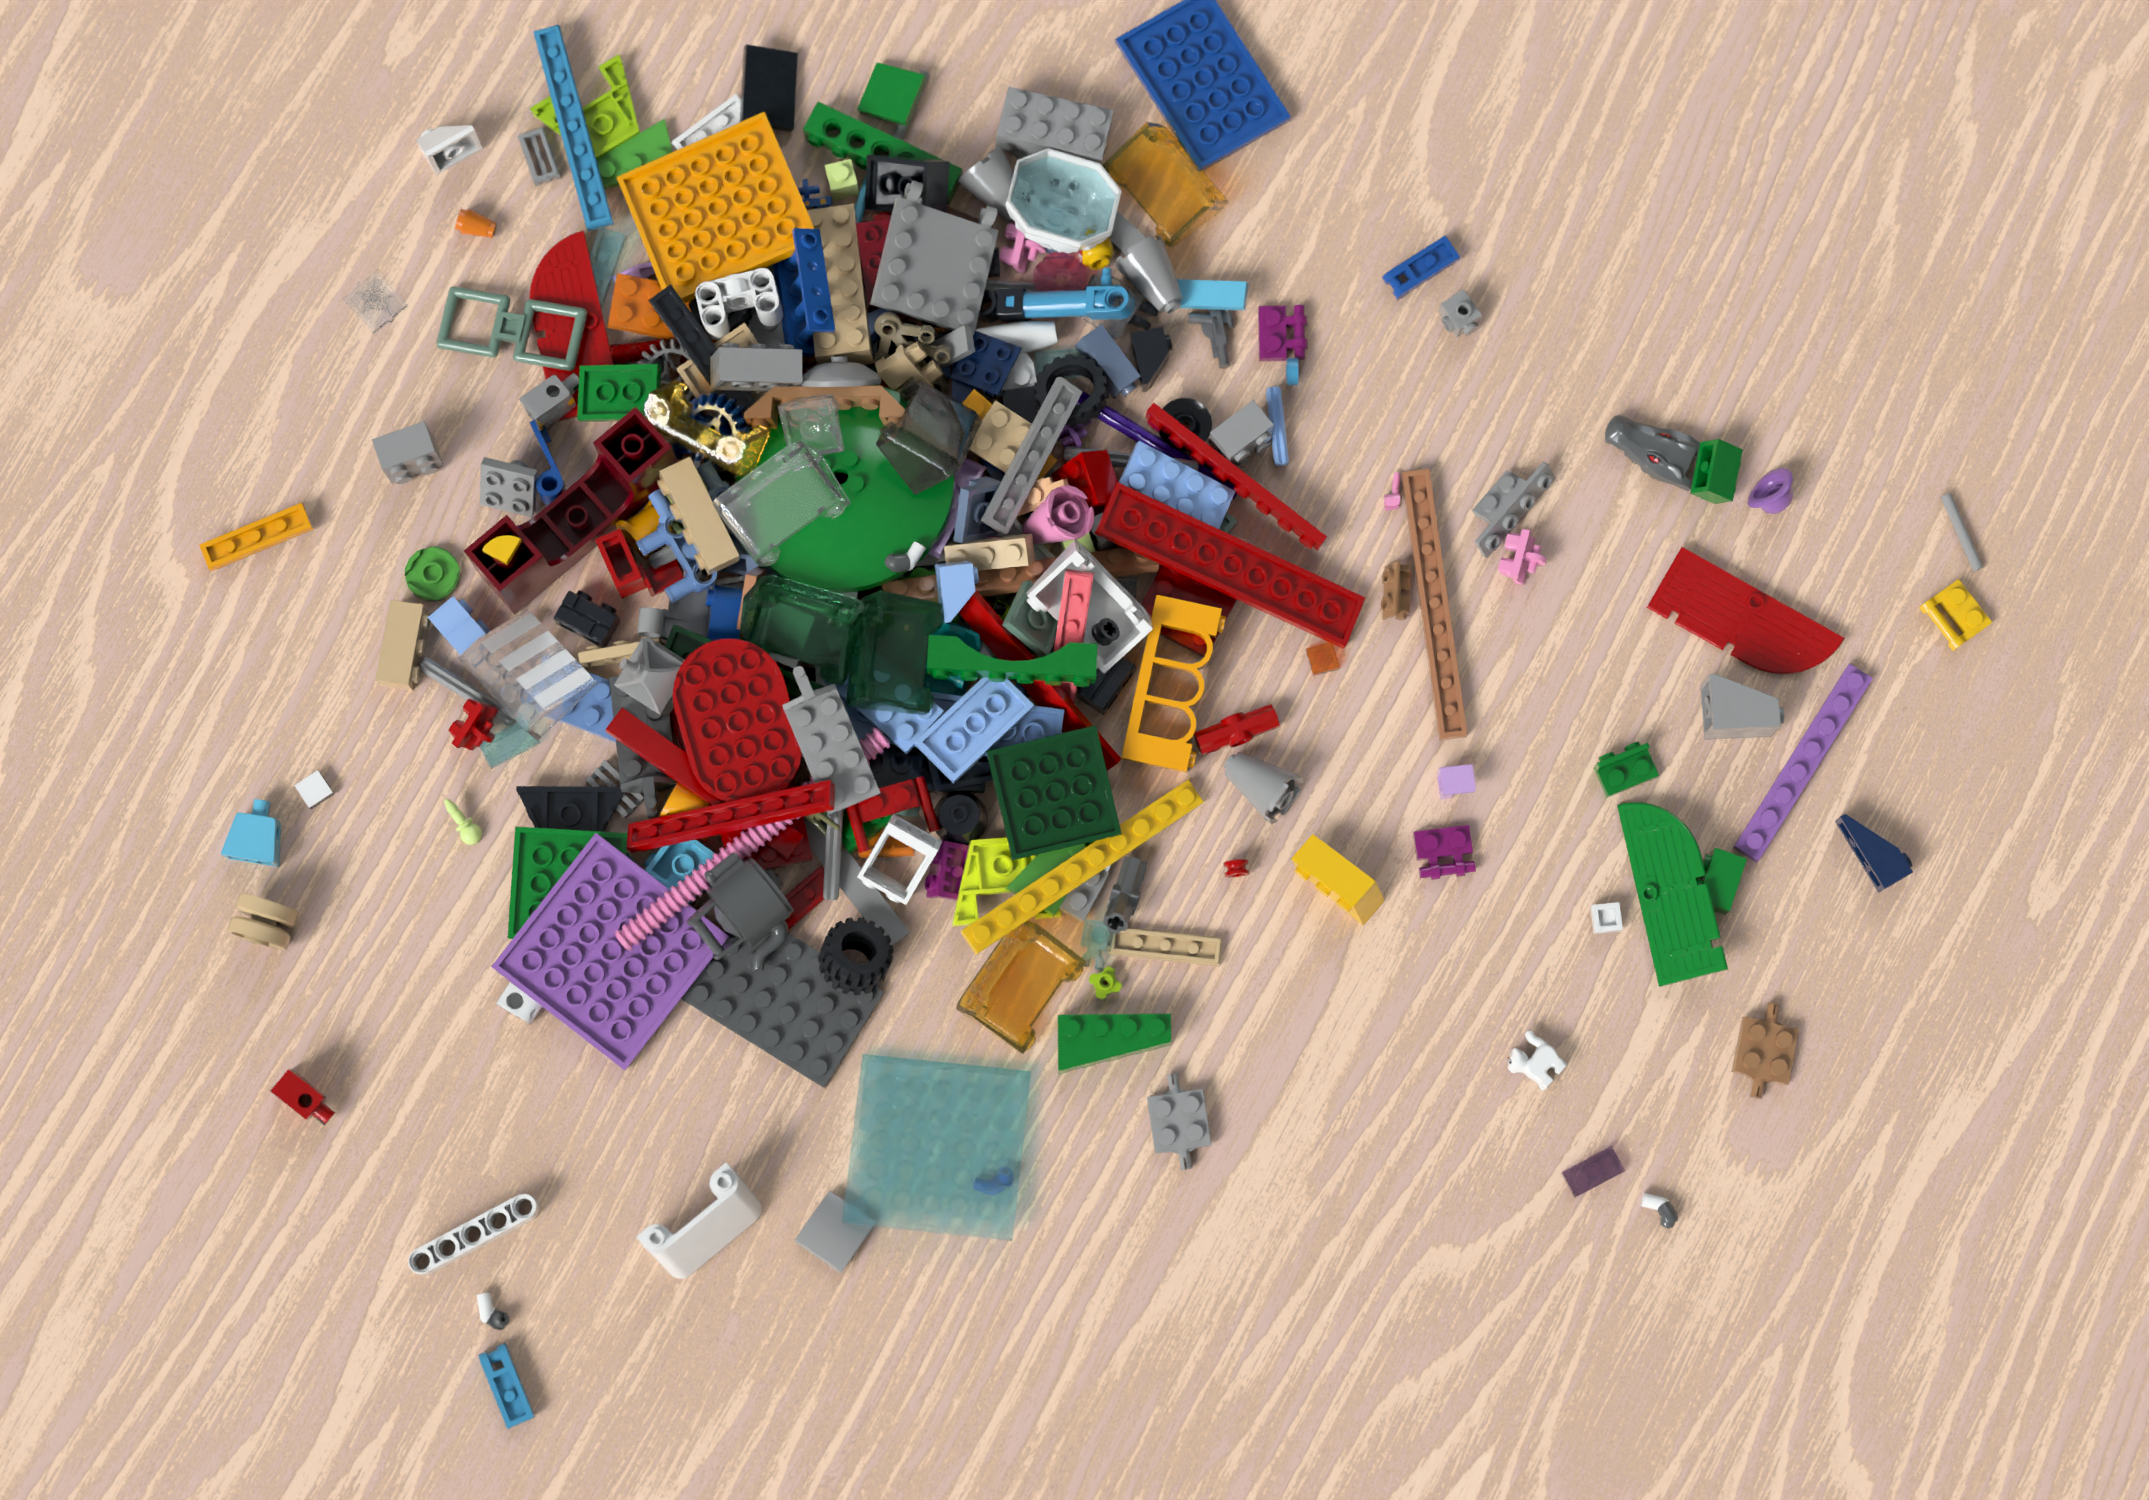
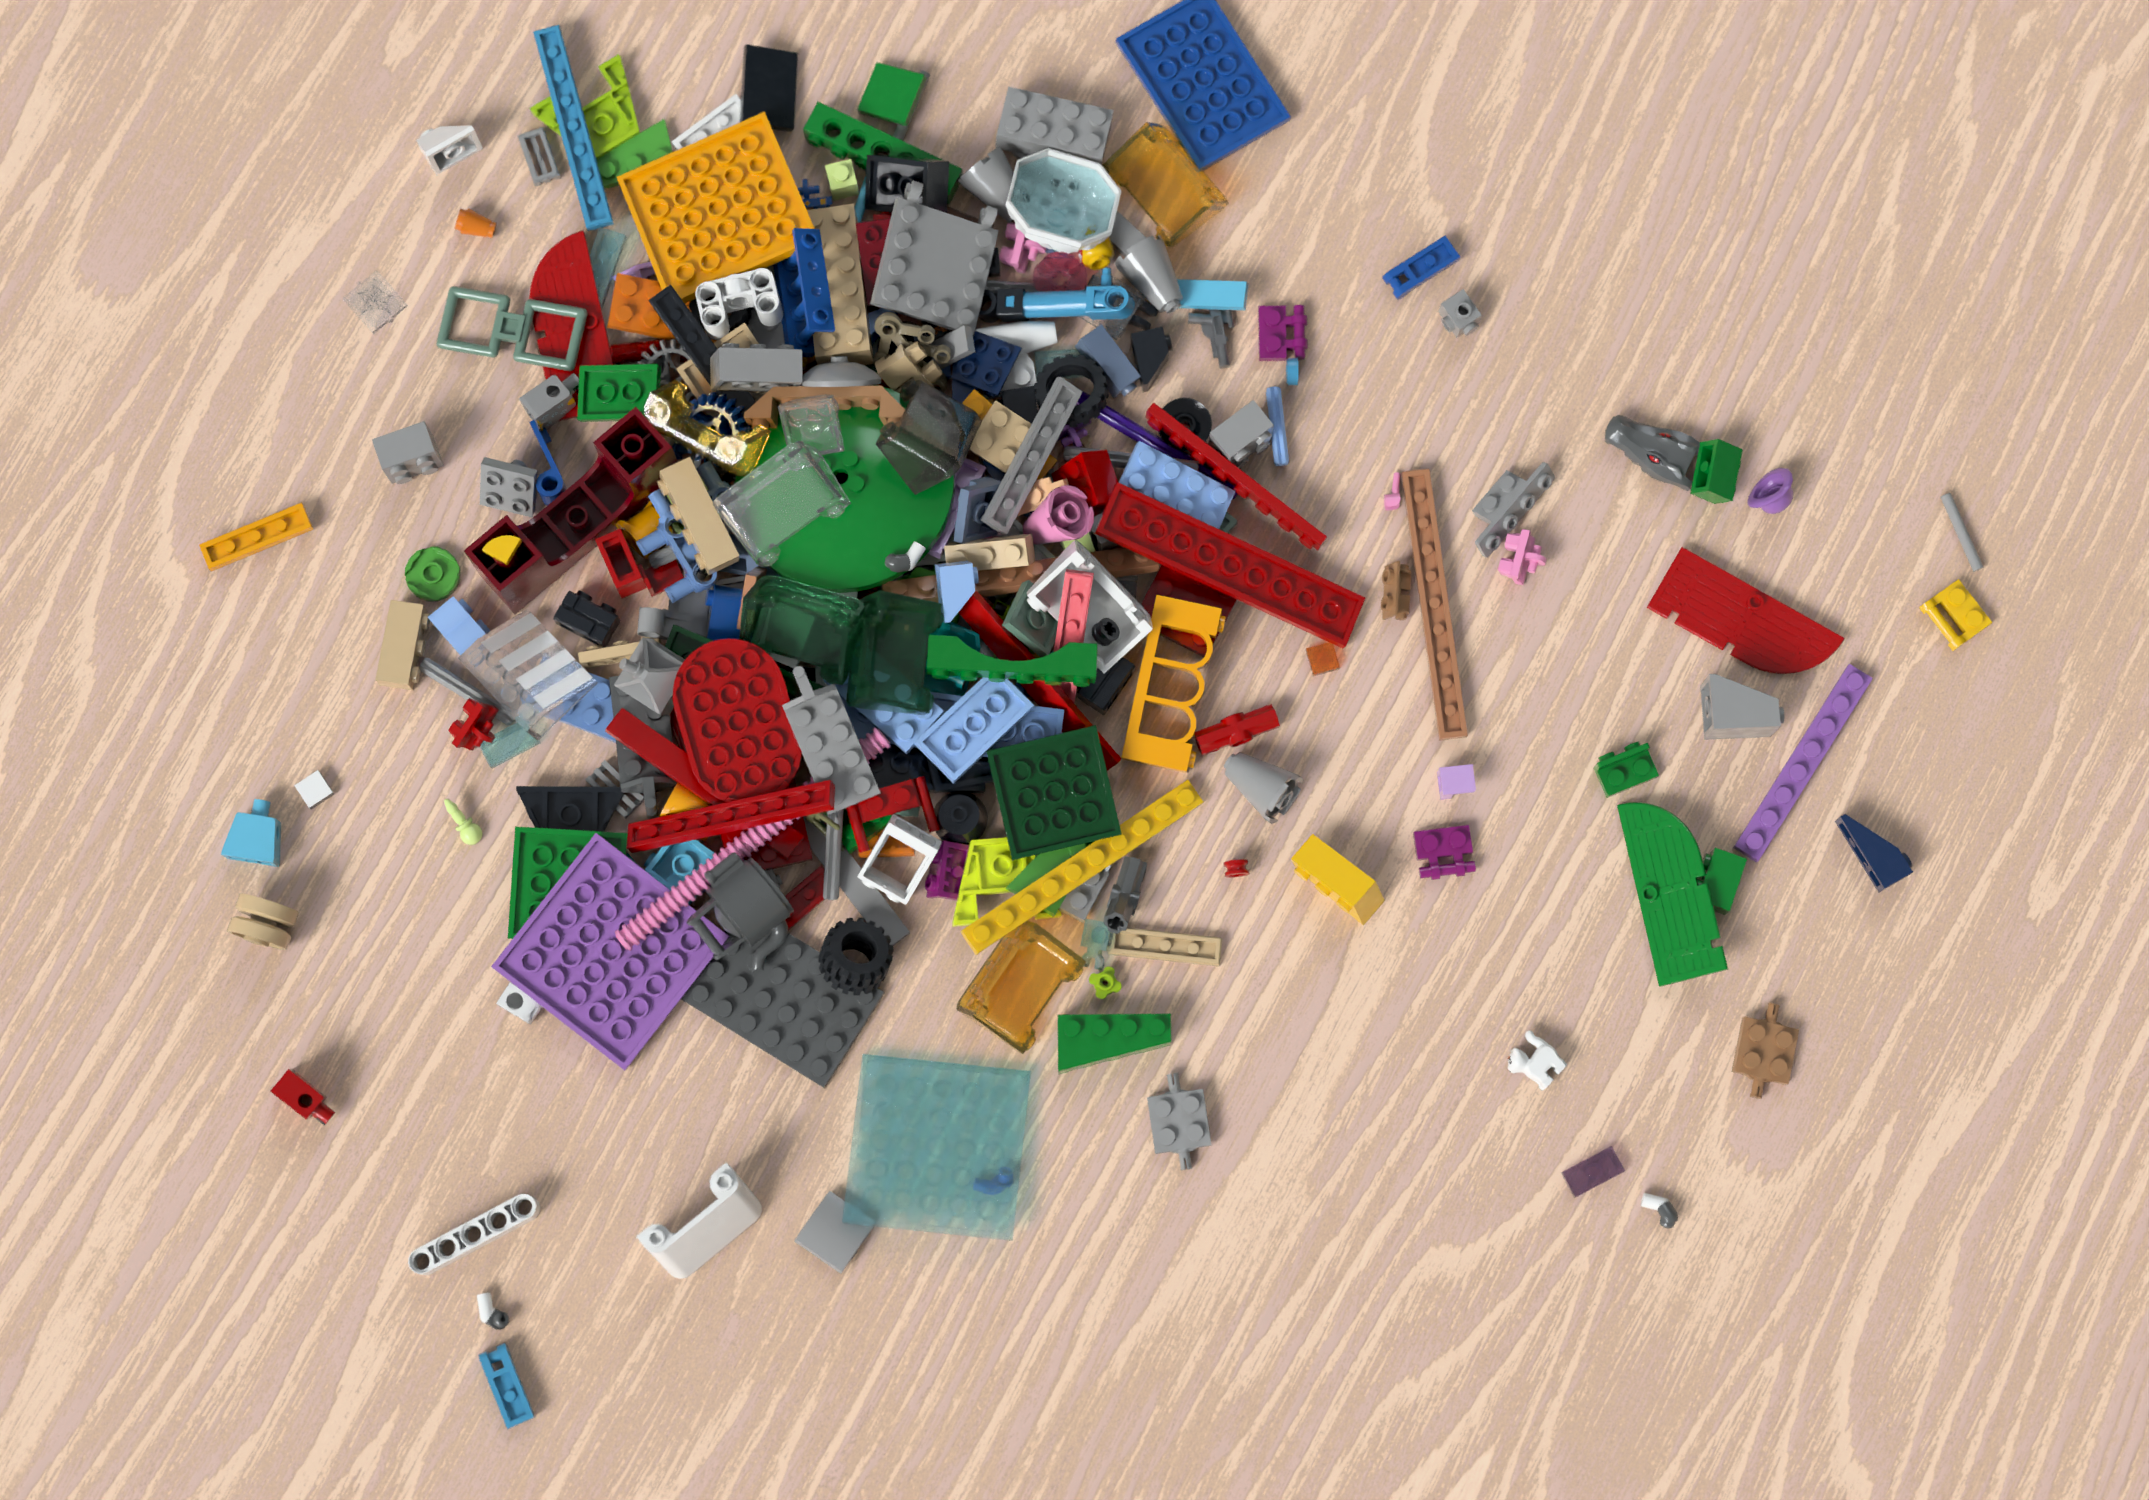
(1606, 918): white plate -> none

